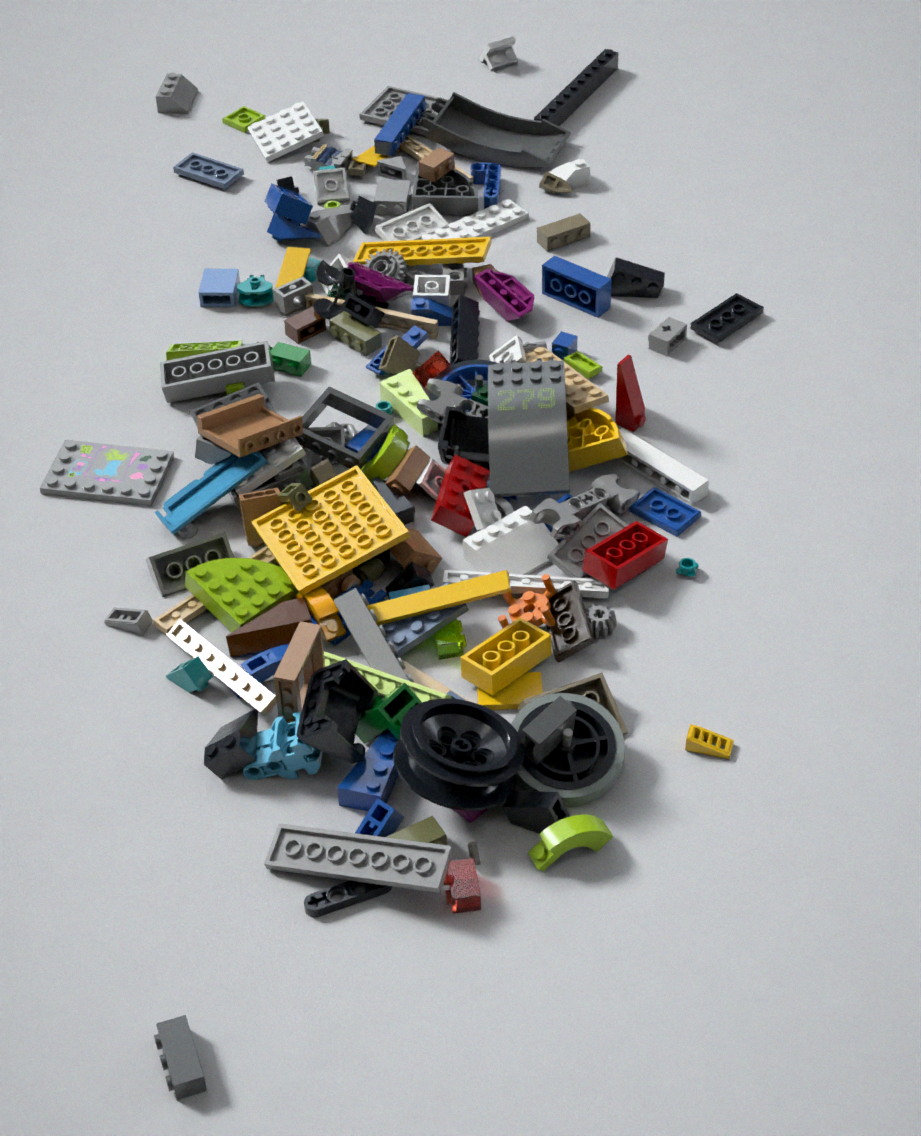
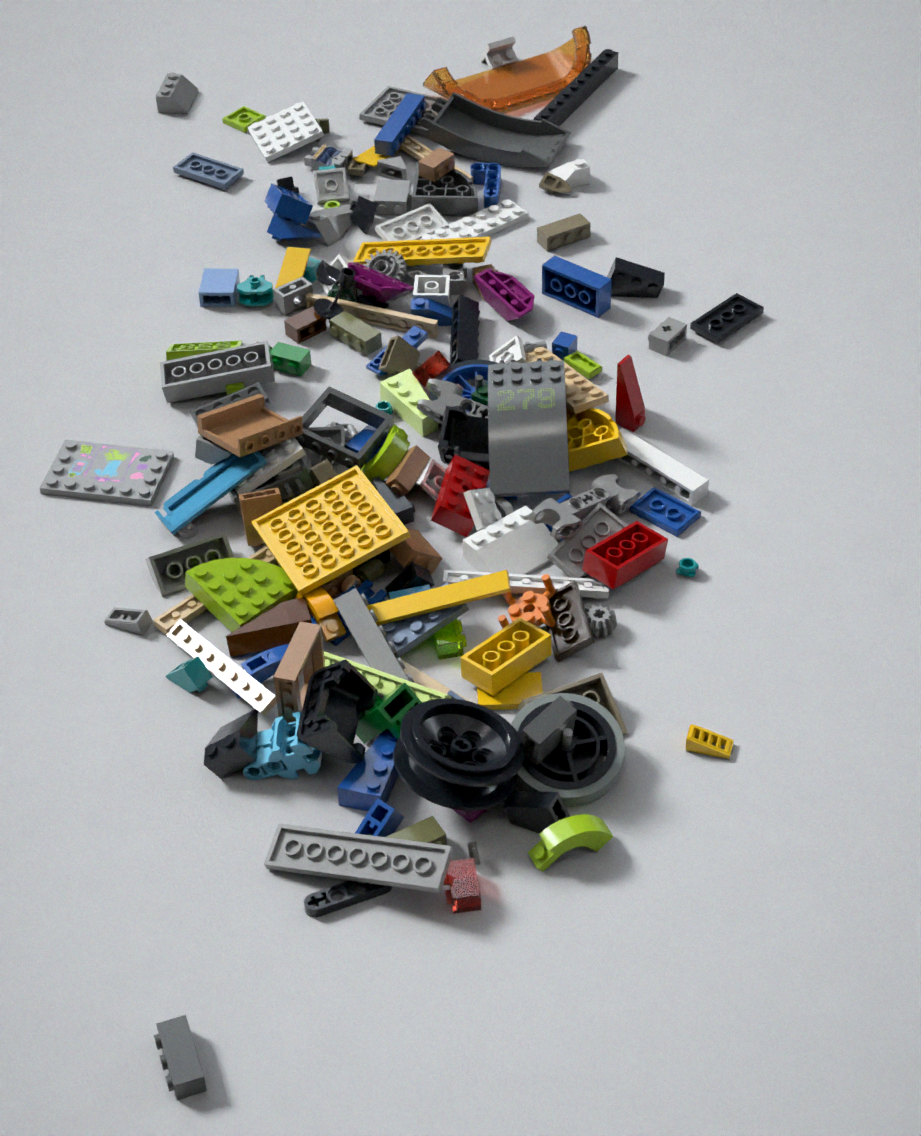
(296, 495): olive bracket -> none
(362, 310): black slope -> none
(519, 82): none -> clear orange windscreen

